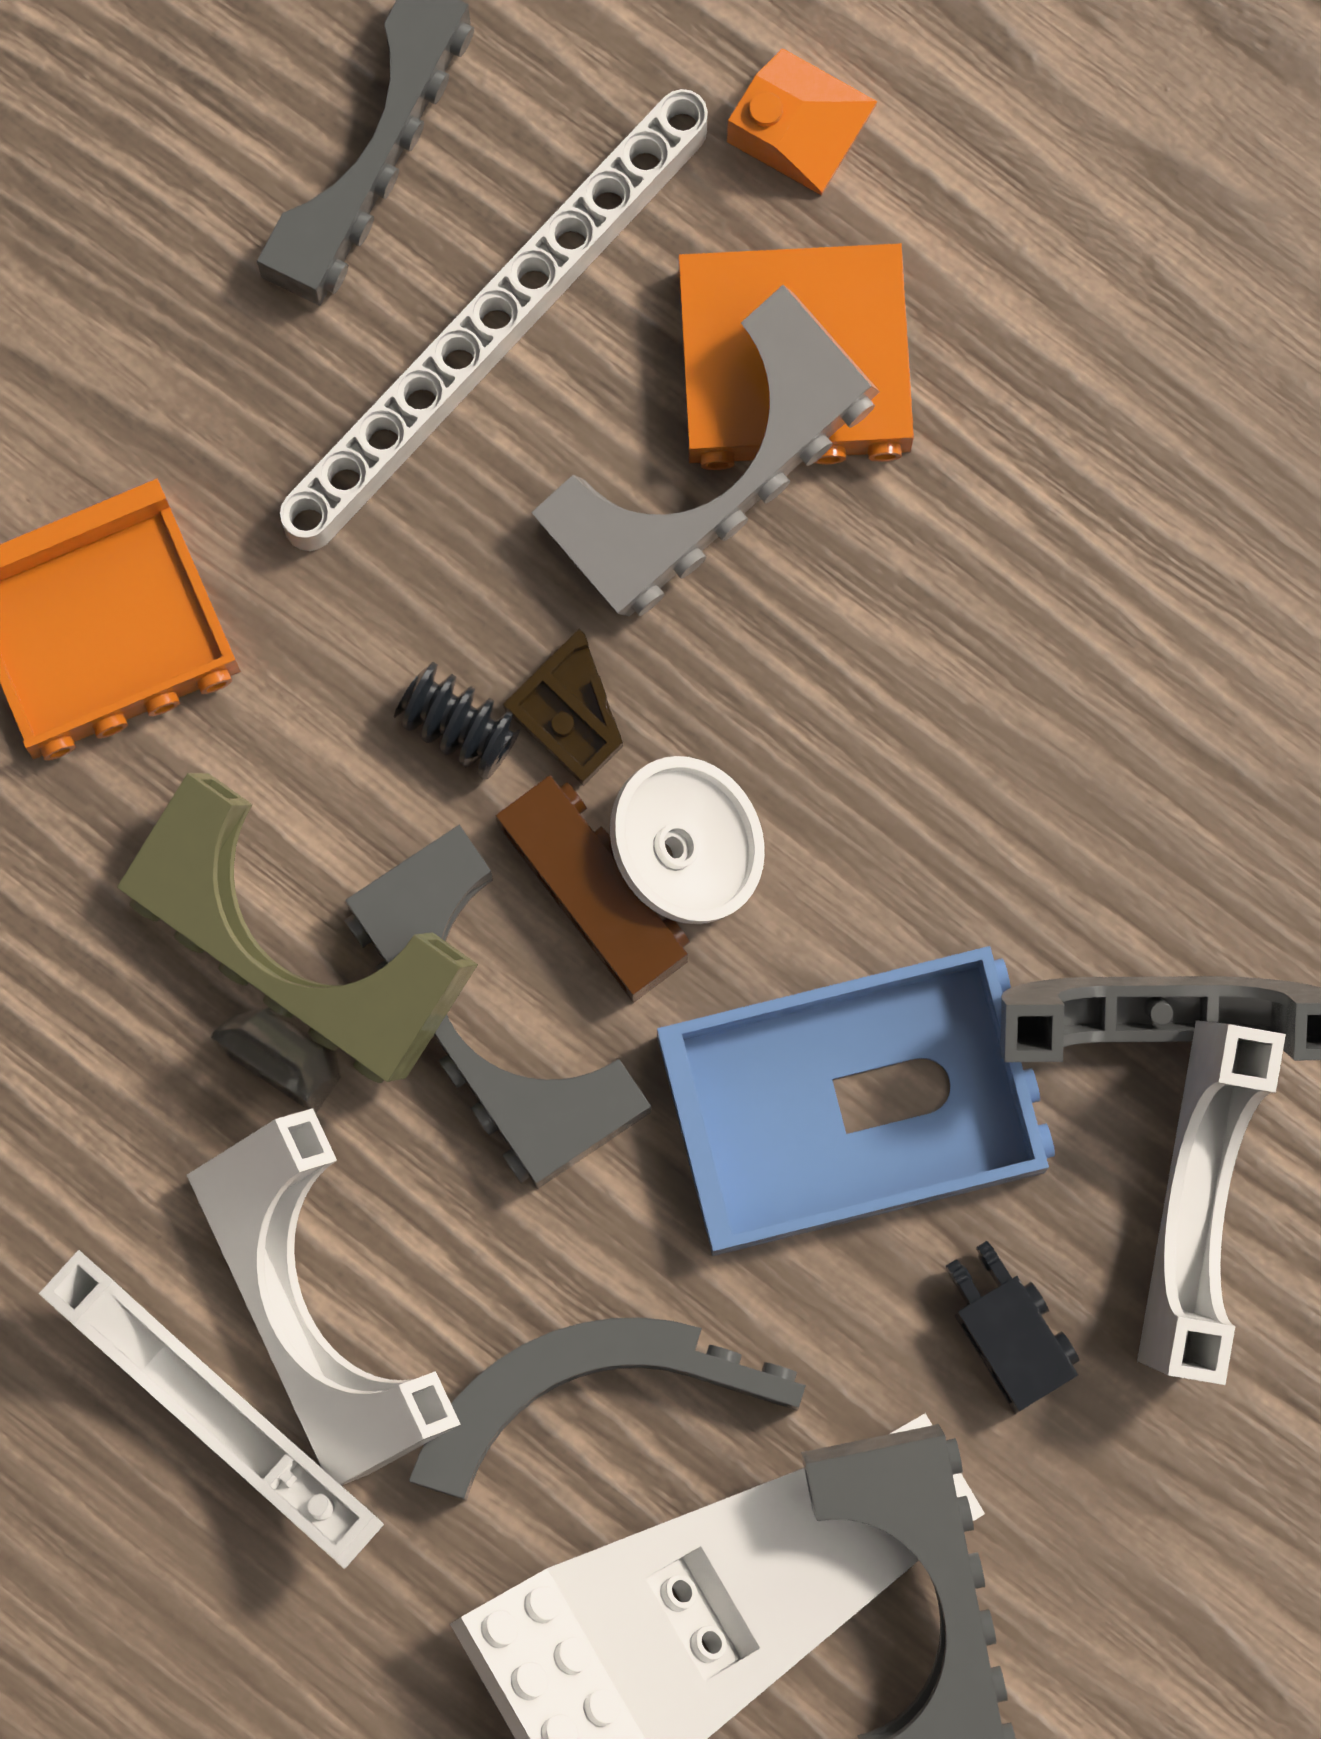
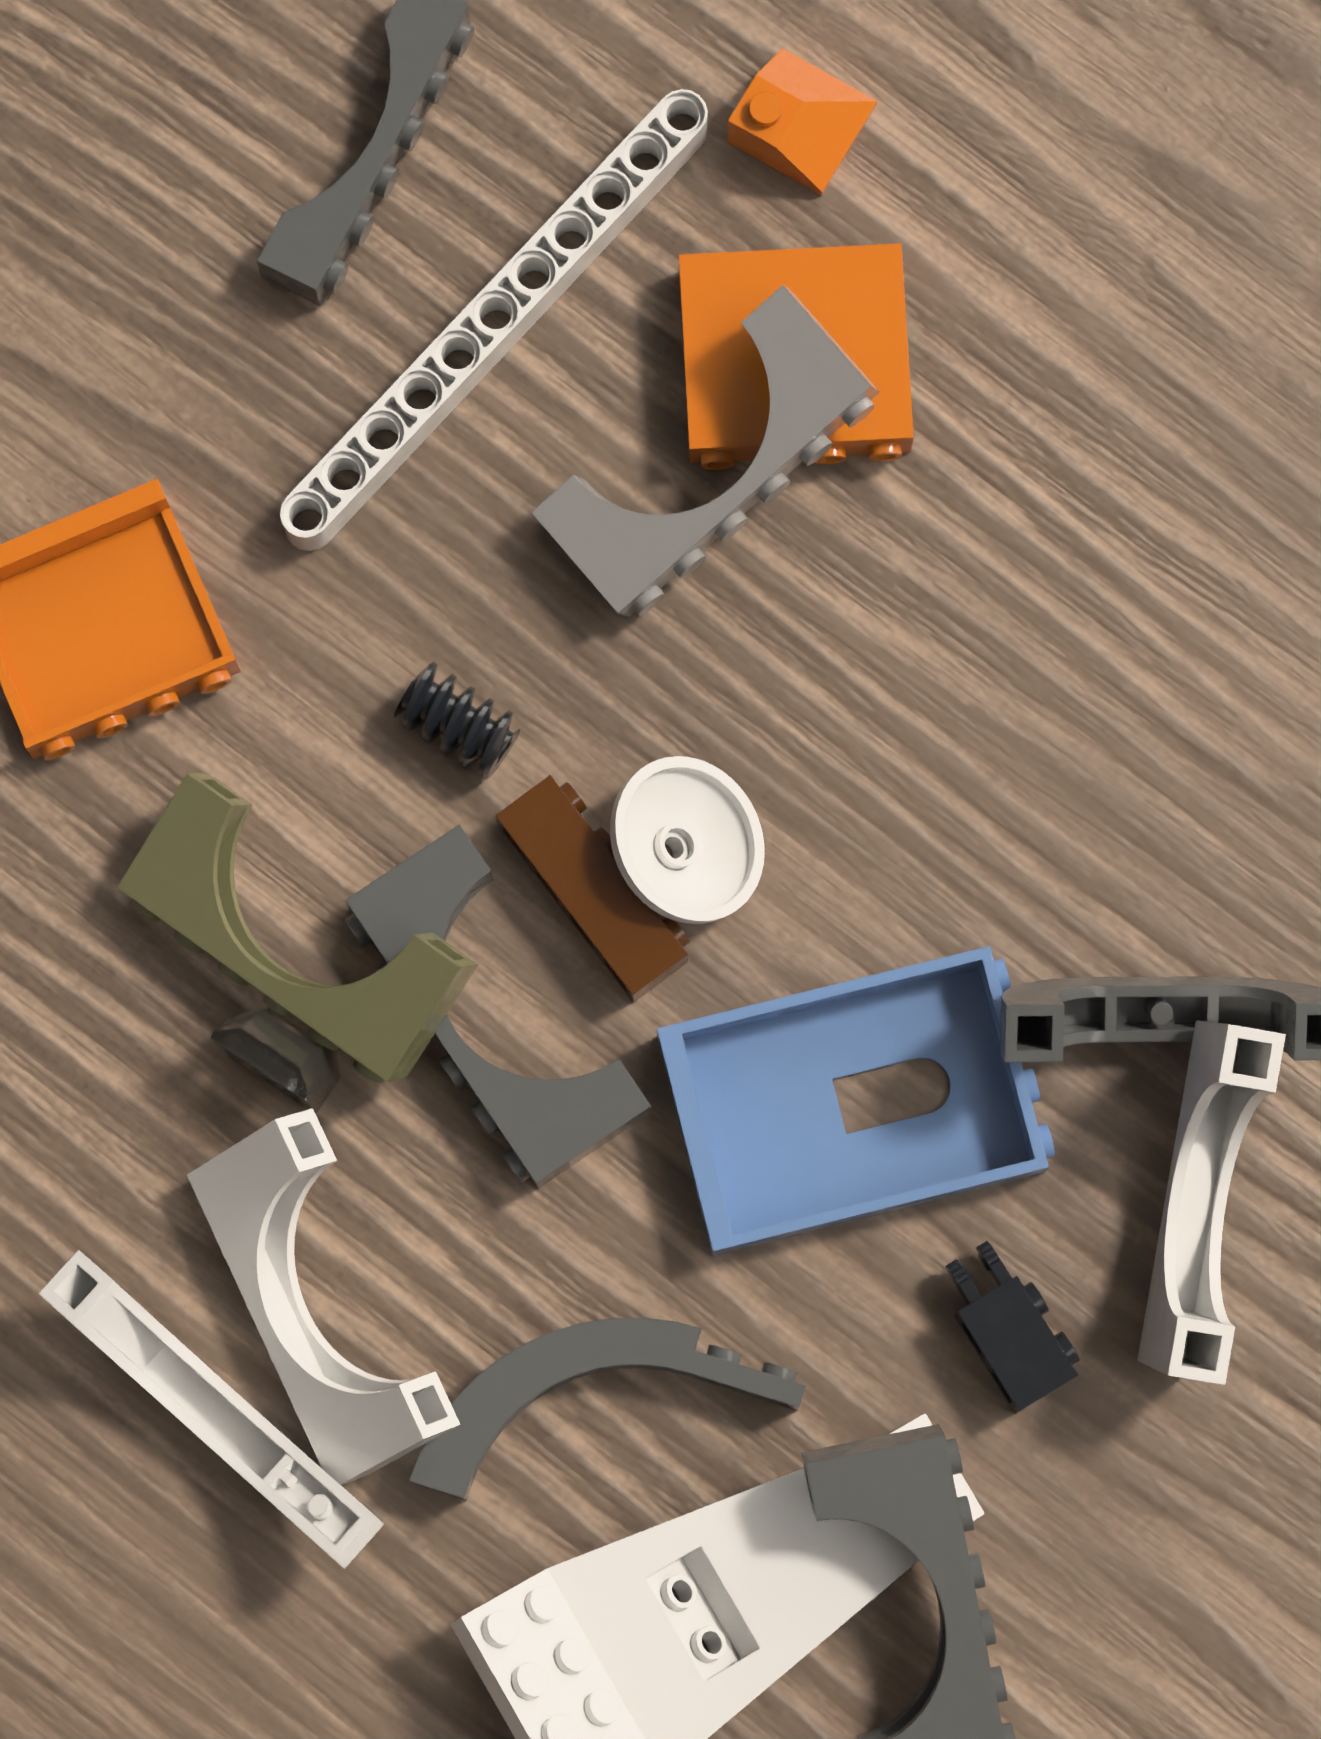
(569, 710): dark brown wing -> none

